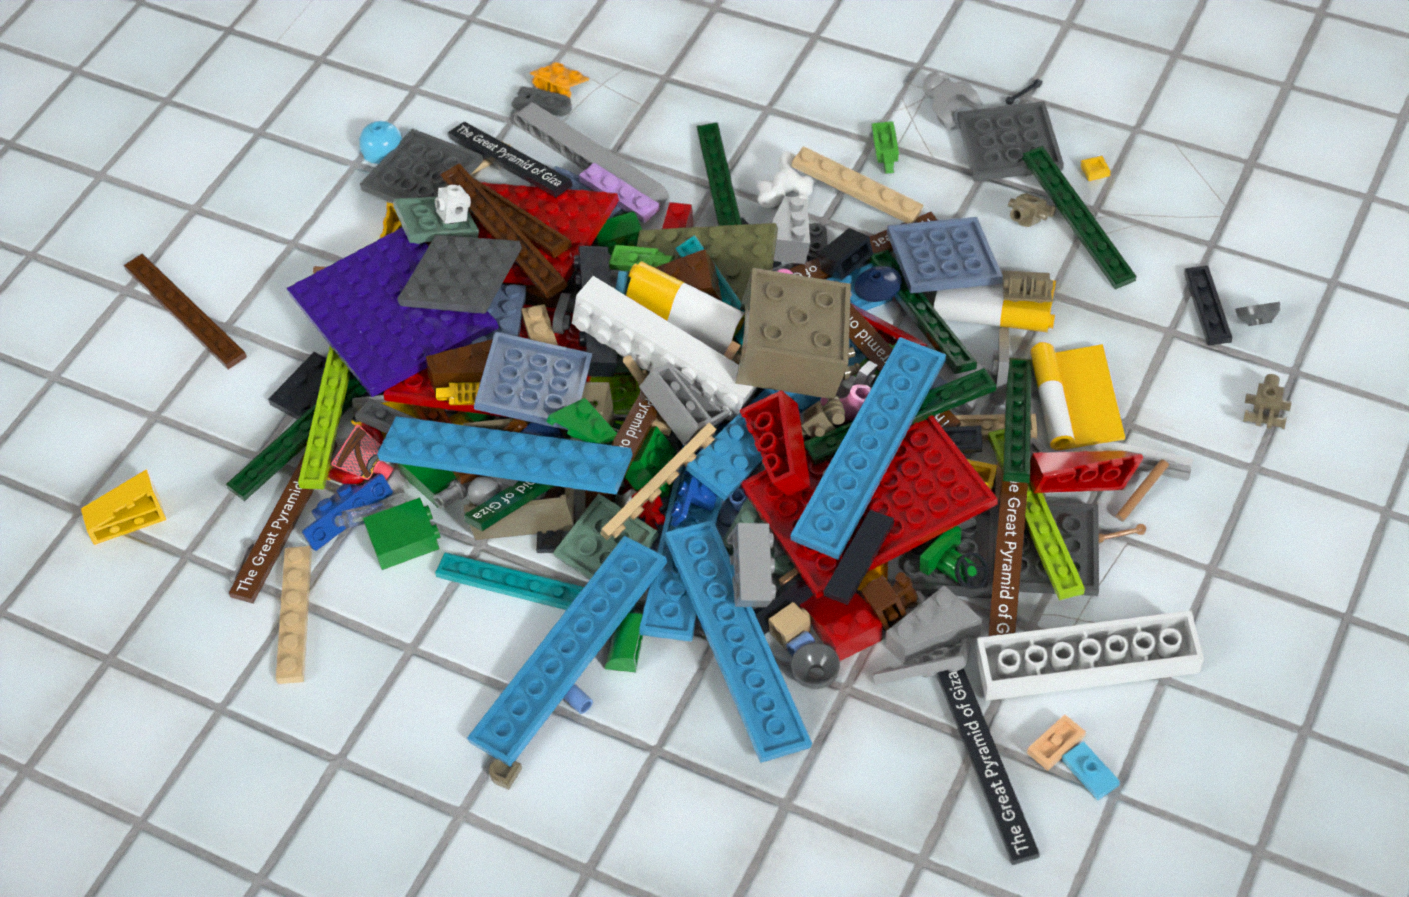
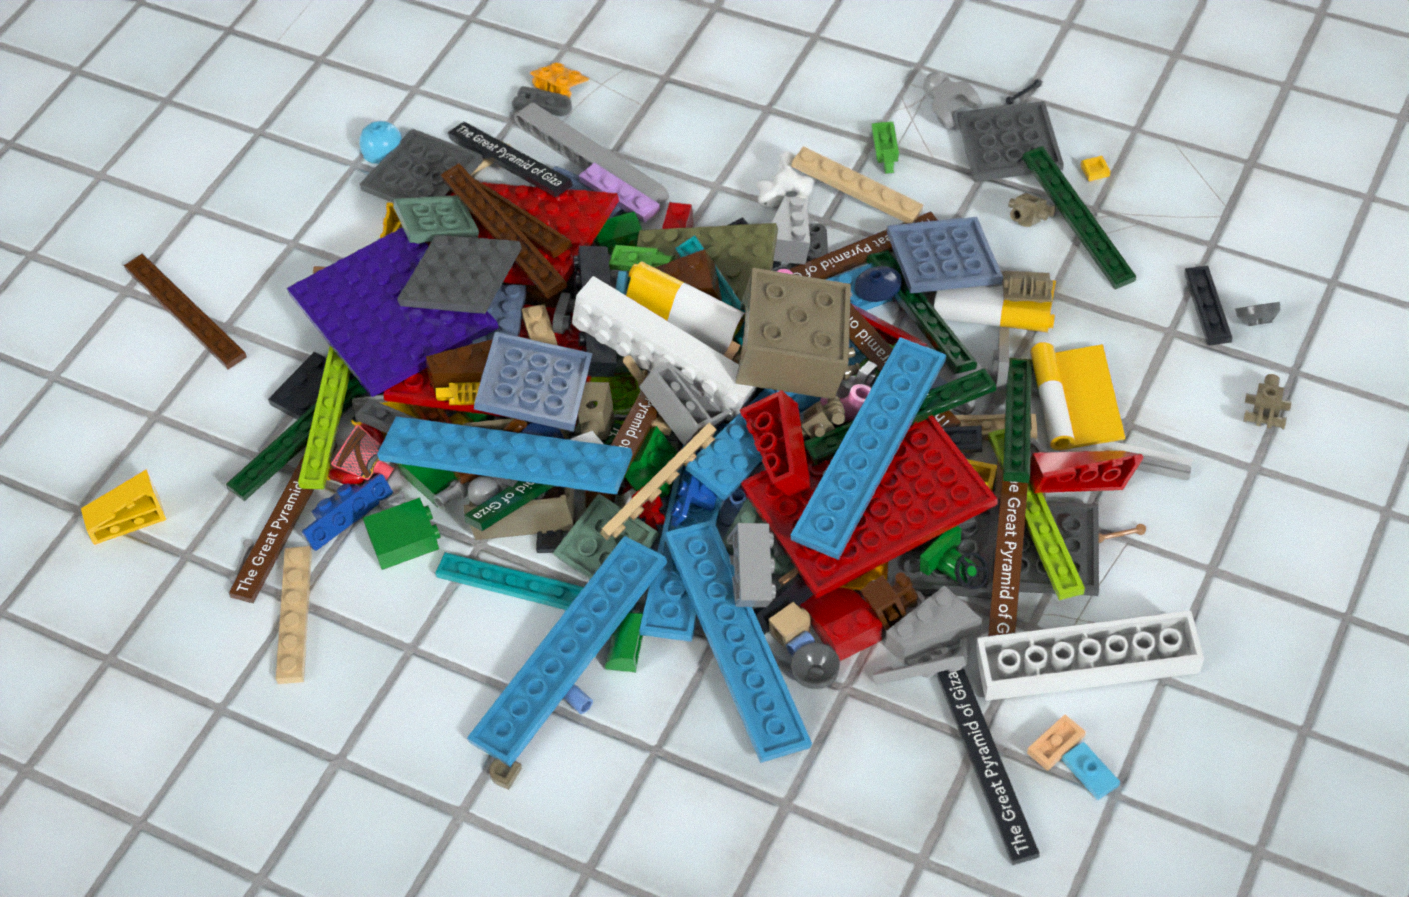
(354, 517): clear cylinder -> none
(452, 204): white brick -> none
(583, 422): green wing -> none
(718, 175): dark green tile -> none
(845, 254): black brick -> none
(858, 557): black tile -> none
(1142, 490): medium nougat bar -> none

